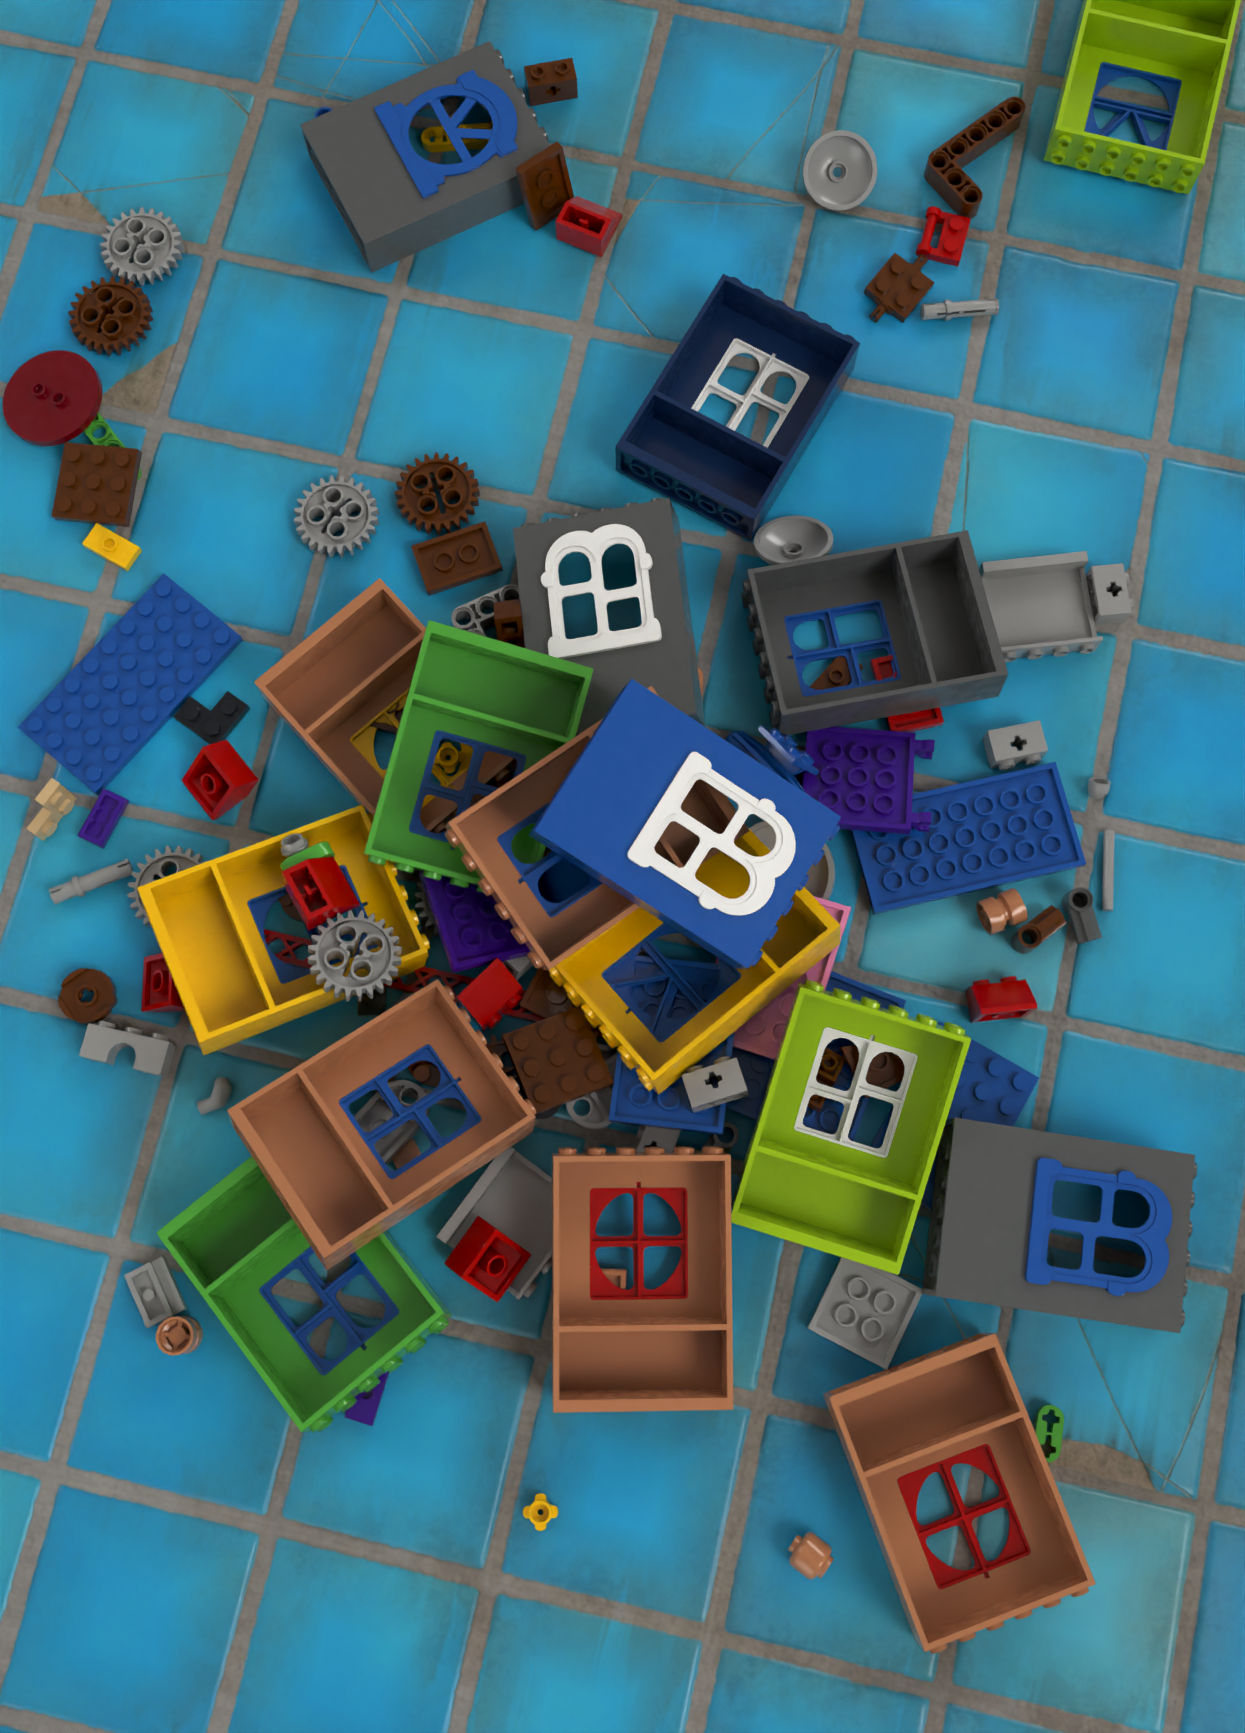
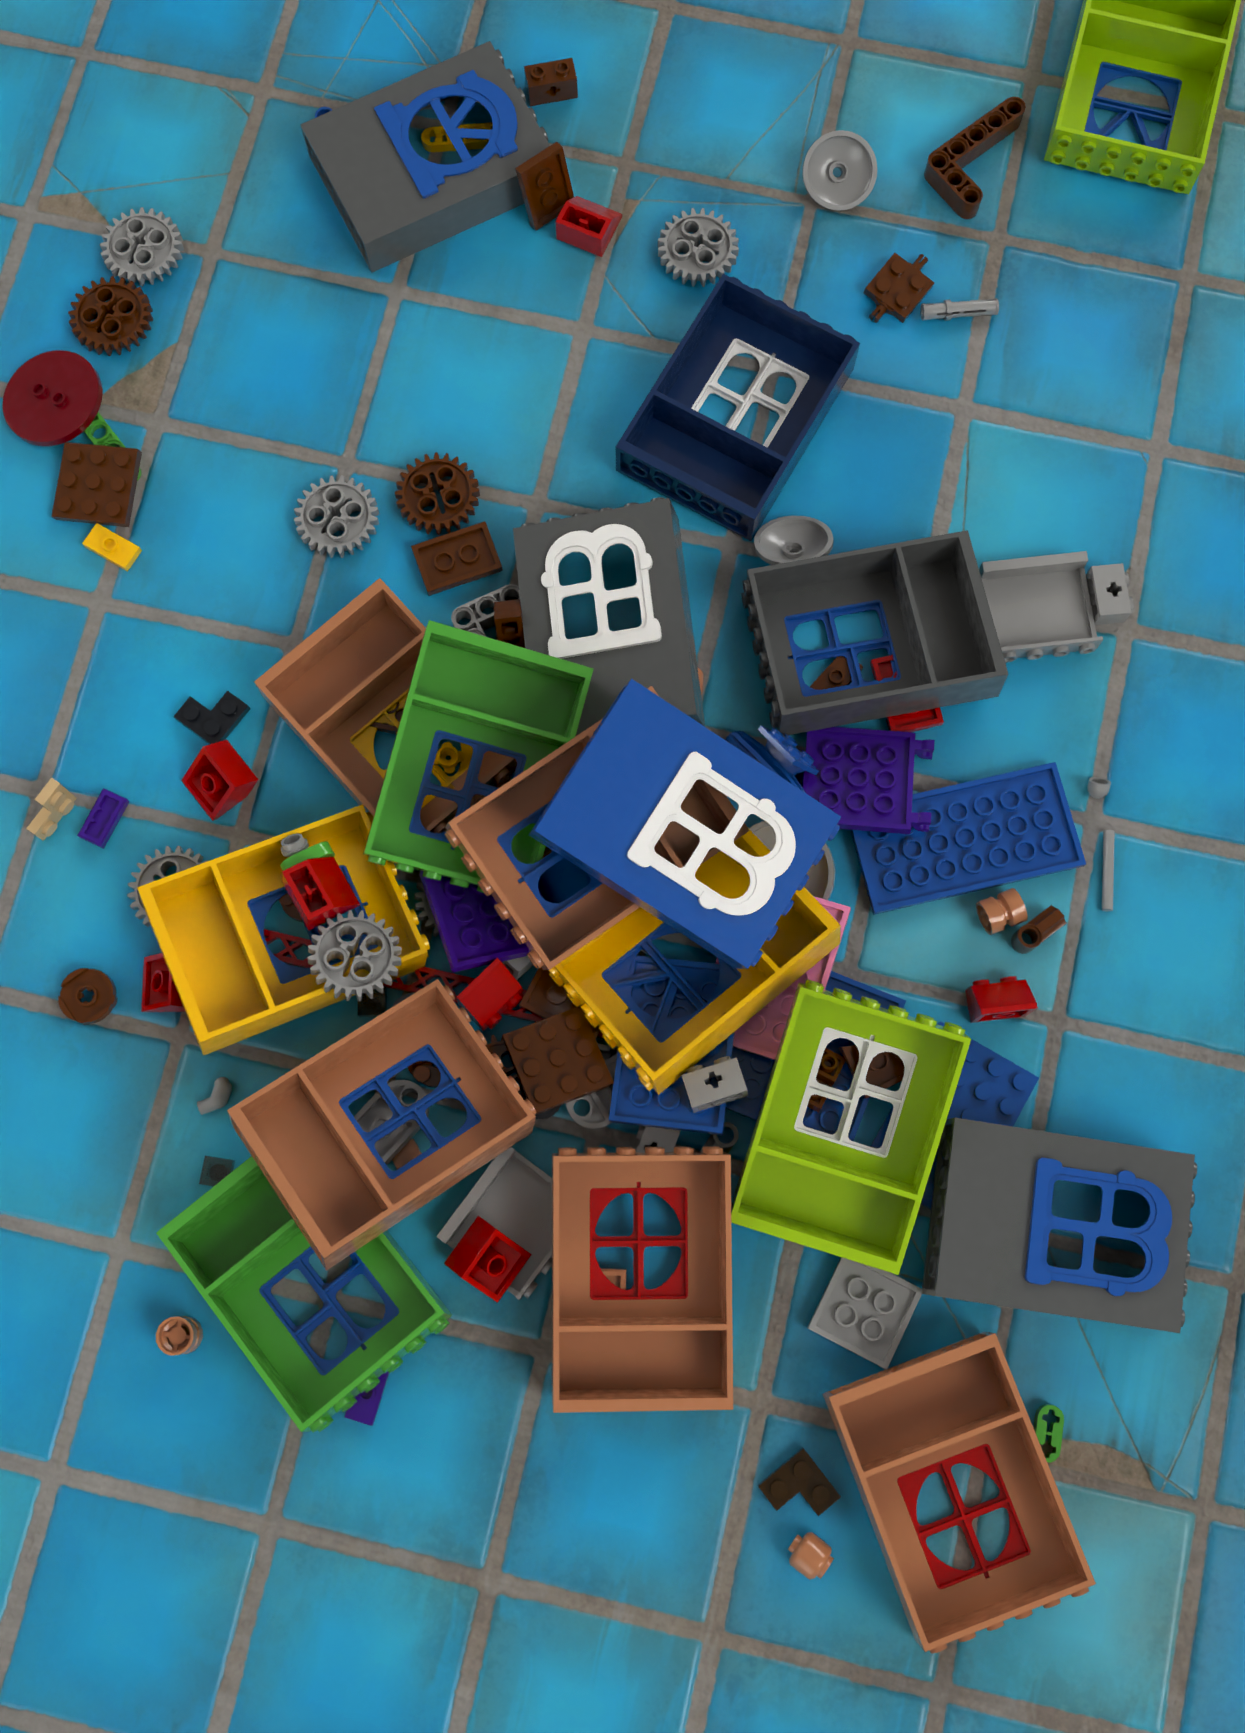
(80, 885): light grey pin -> none
(104, 1042): light grey arch -> none
(130, 684): blue plate -> none
(155, 1292): light grey plate -> none
(215, 1170): none -> clear smoke plate
(549, 1511): yellow plate -> none
(698, 247): none -> light grey gear
(801, 1476): none -> dark brown plate
(951, 238): red plate -> none
(1026, 736): light grey brick -> none
(1082, 919): dark grey piece -> none

